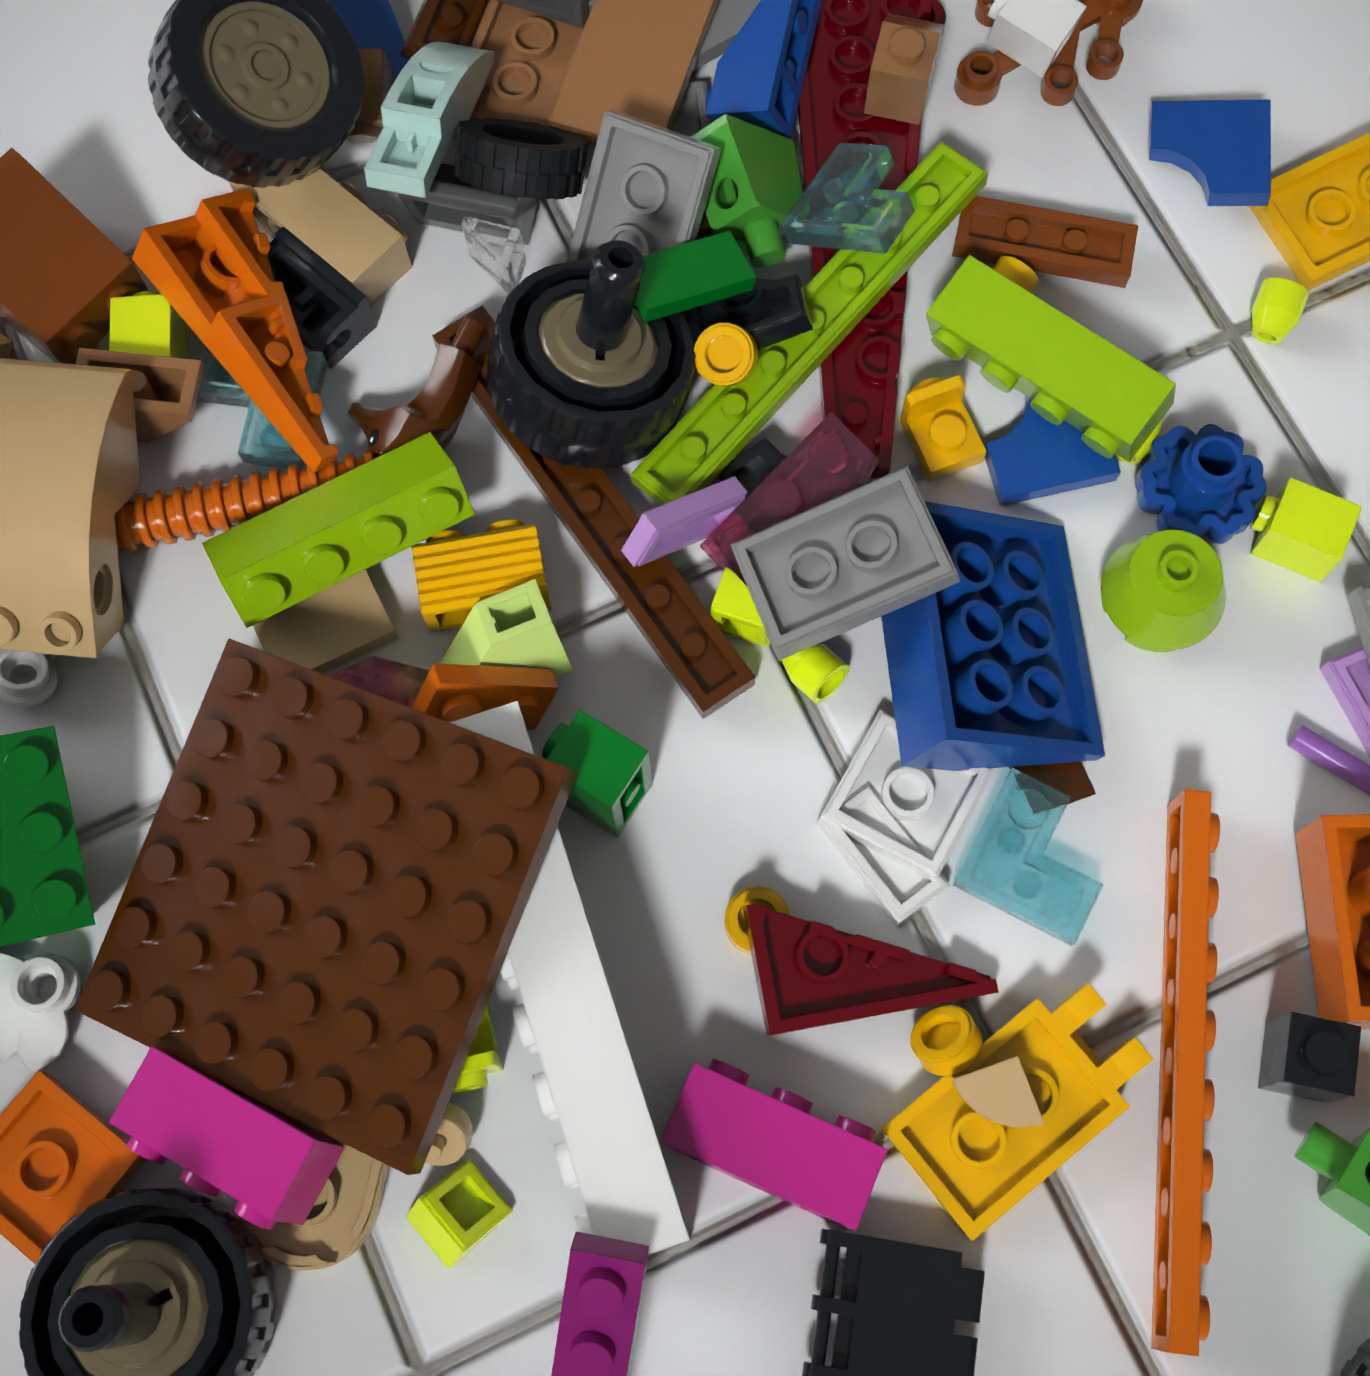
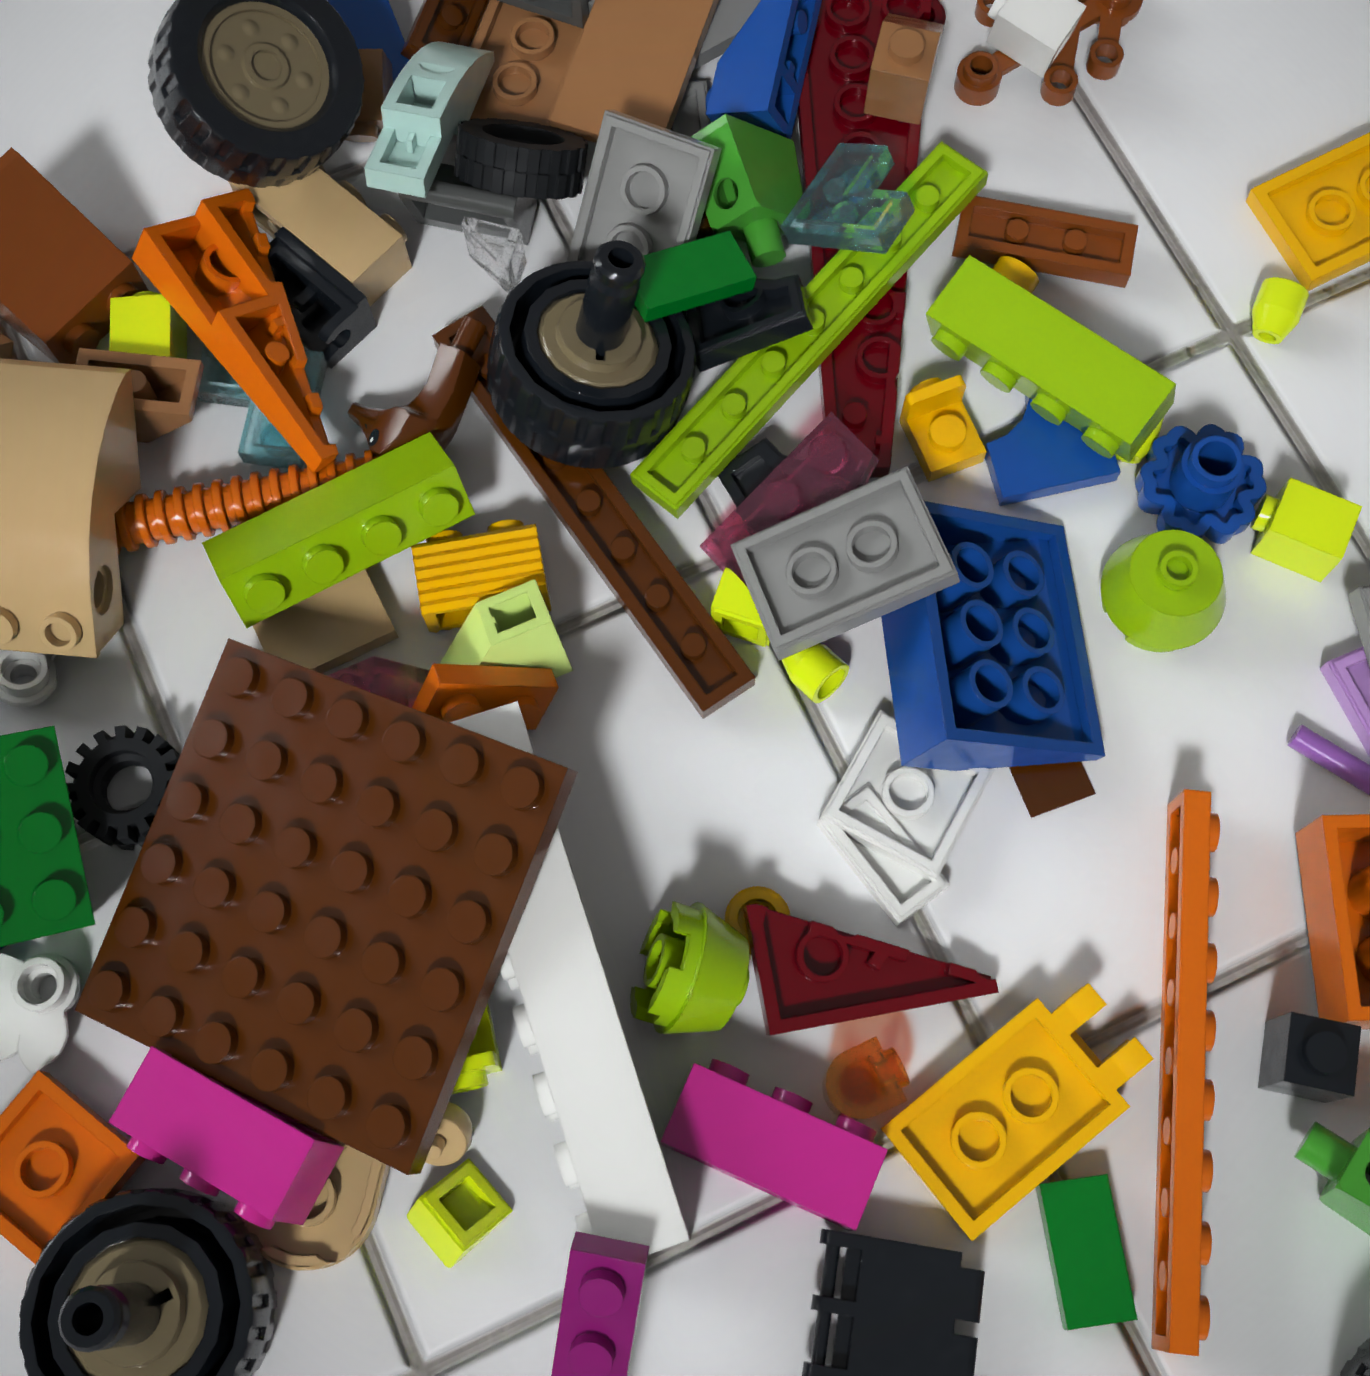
(98, 768): none -> black tyre
(610, 770): green brick -> none
(682, 521): lavender tile -> none
(691, 971): none -> lime cone
(725, 354): yellow tile -> none
(865, 1081): none -> clear orange plate
(946, 1040): yellow tile -> none
(1000, 1094): tan tile -> none
(1010, 865): clear light blue plate -> none
(1085, 1252): none -> green tile
(1219, 144): blue tile -> none

